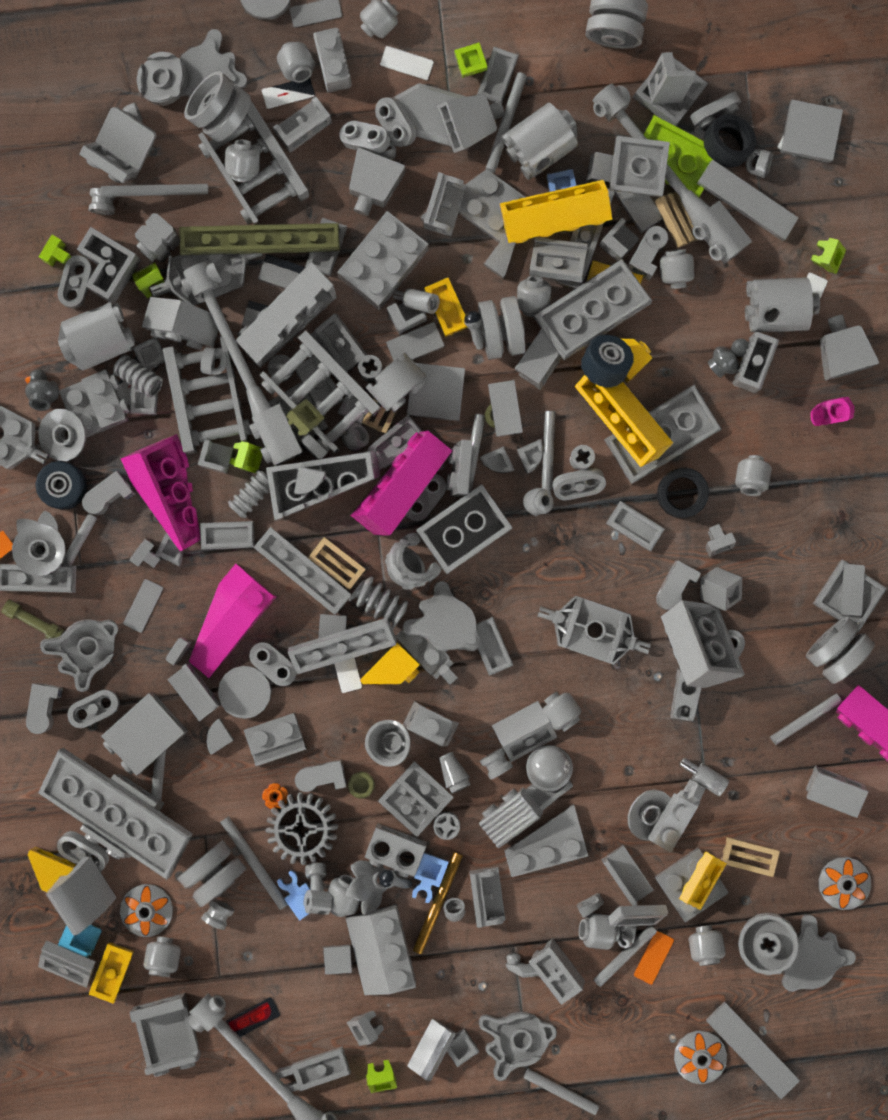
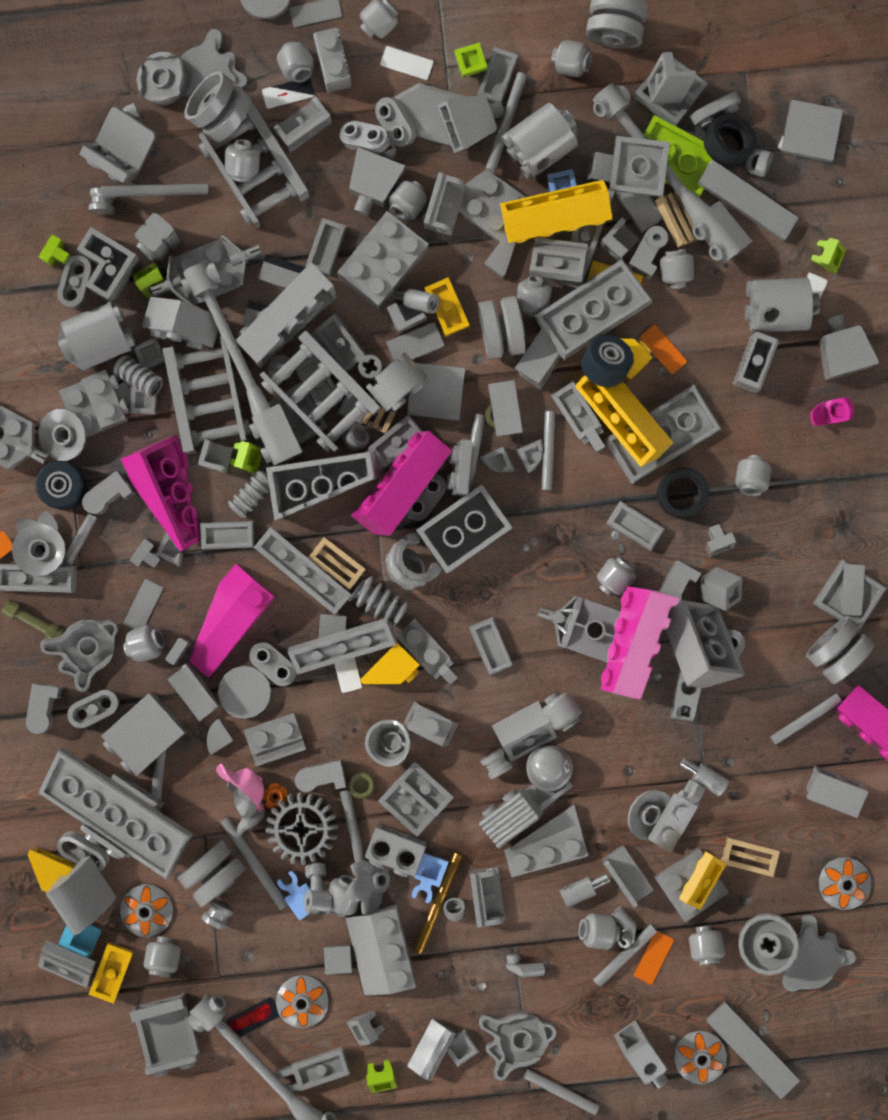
(40, 390): dark grey animal -> none
(144, 643): none -> light grey head
(208, 361): light grey tile -> none
(247, 794): none -> hair
(259, 239): olive tile -> none
(304, 988): none -> light grey dish
(305, 417): olive tile -> none
(308, 480): light grey tile -> none
(312, 446): light grey tile -> none
(352, 825): none -> light grey bar
(389, 879): piece -> none
(407, 200): none -> light grey head
(445, 623): light grey tile -> none
(446, 830): light grey wheel -> none
(453, 772): light grey cone -> none
(473, 322): light grey piece -> none
(538, 501): light grey piece -> none
(557, 972): light grey hinge -> none
(571, 58): none -> light grey head
(579, 416): none -> light grey hinge
(579, 484): light grey plate -> none
(582, 449): light grey bush -> none
(582, 889): none -> light grey piece
(590, 904): light grey tile -> none
(616, 576): none -> light grey head
(636, 640): none -> wedge
(637, 915): light grey tile -> none
(642, 1055): none -> light grey torso
(663, 349): none -> orange sticker
(725, 359): dark grey animal -> none

